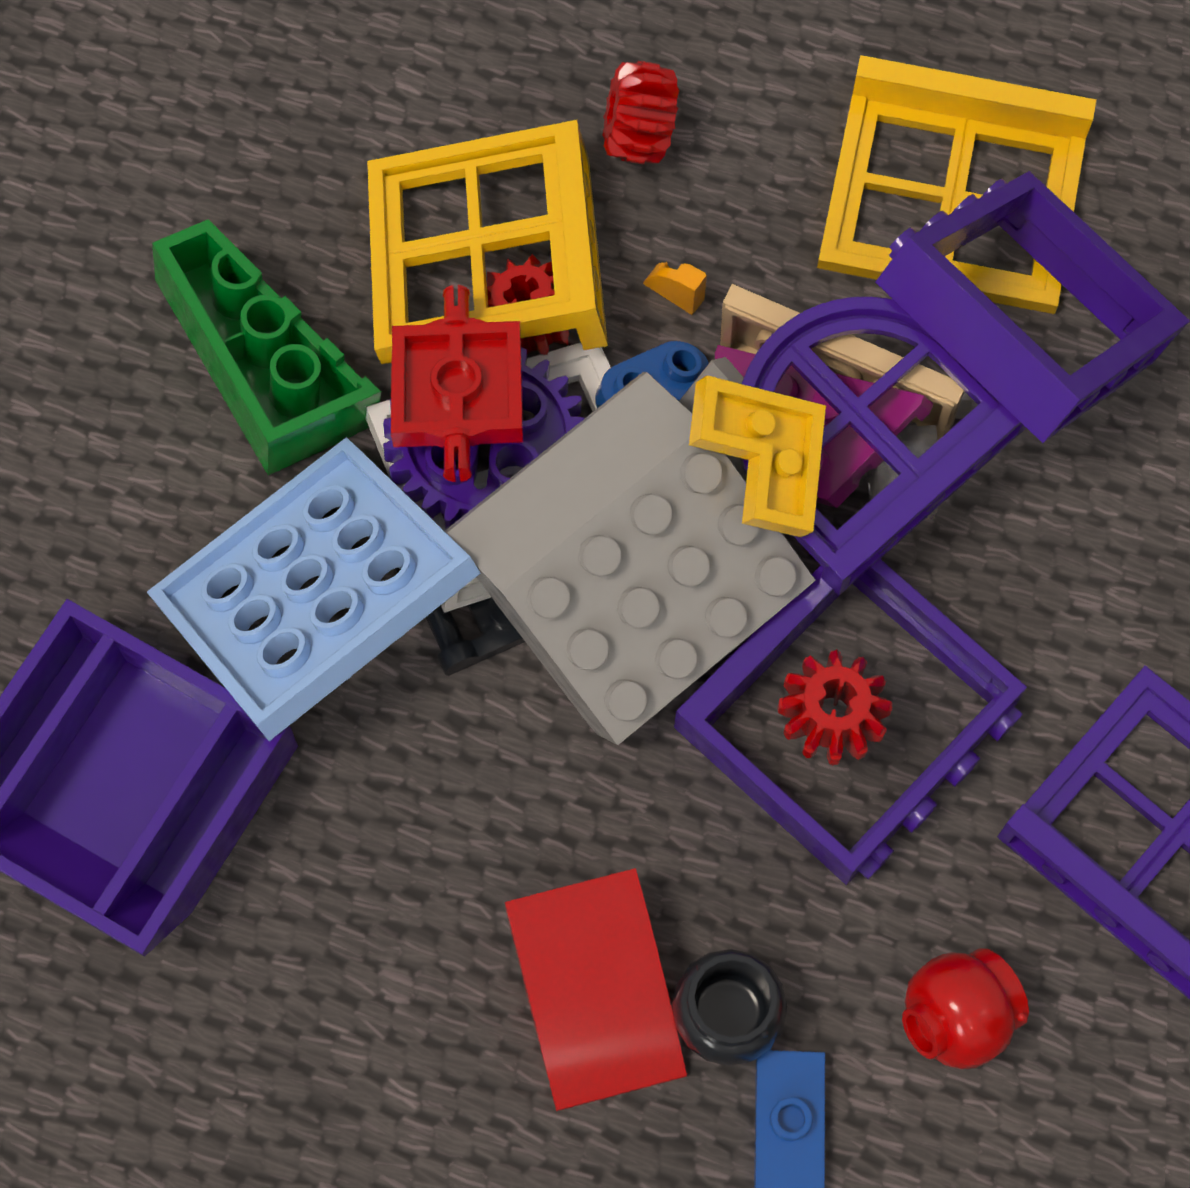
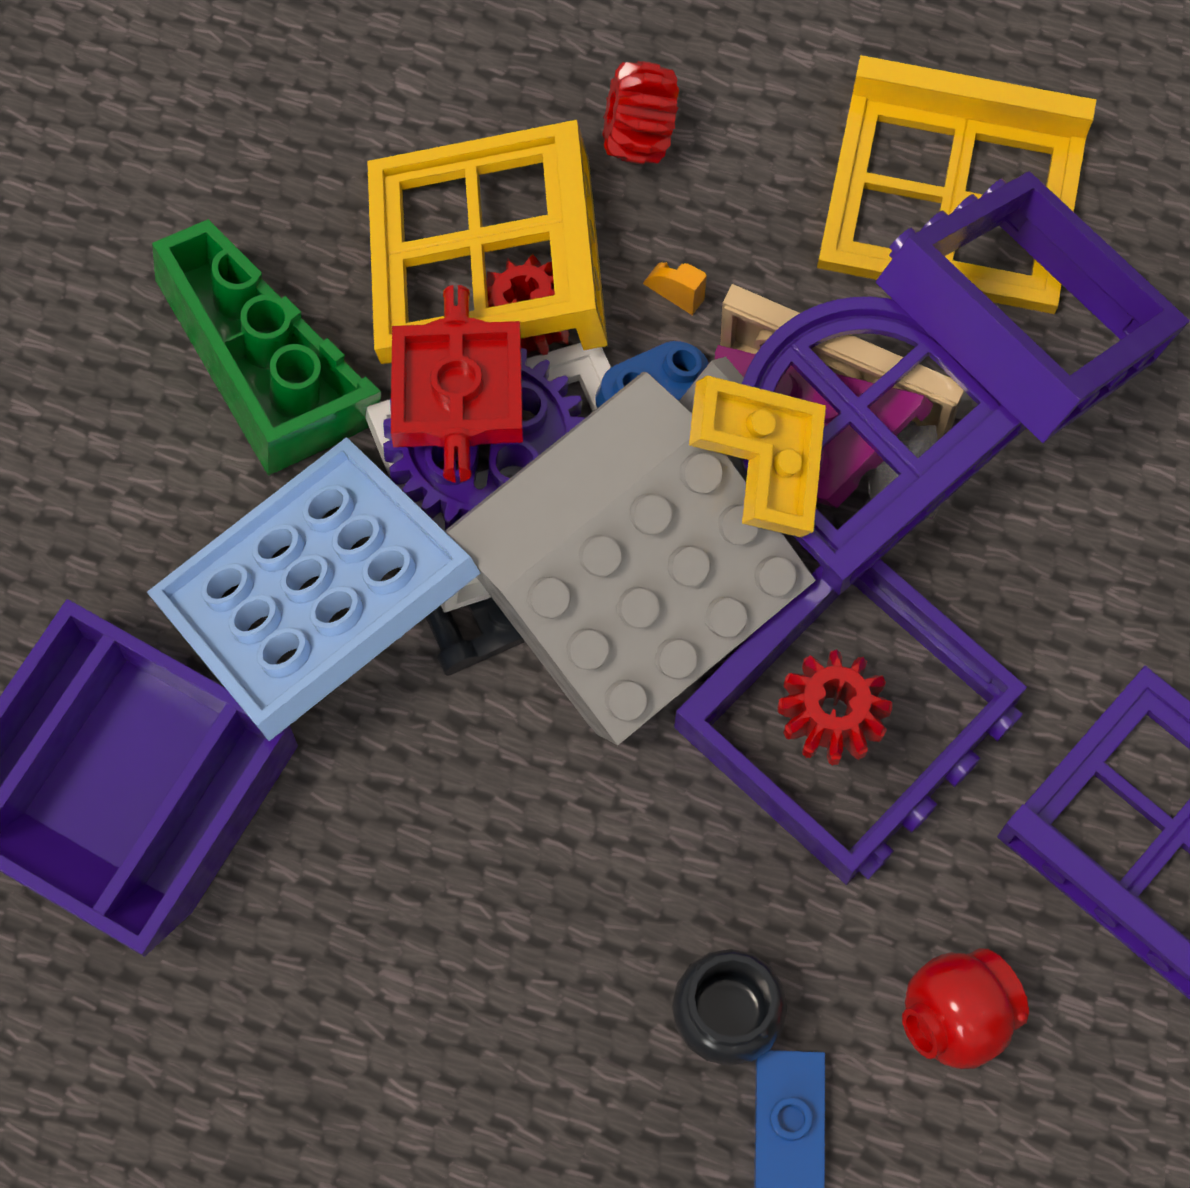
(596, 989): red slope -> none

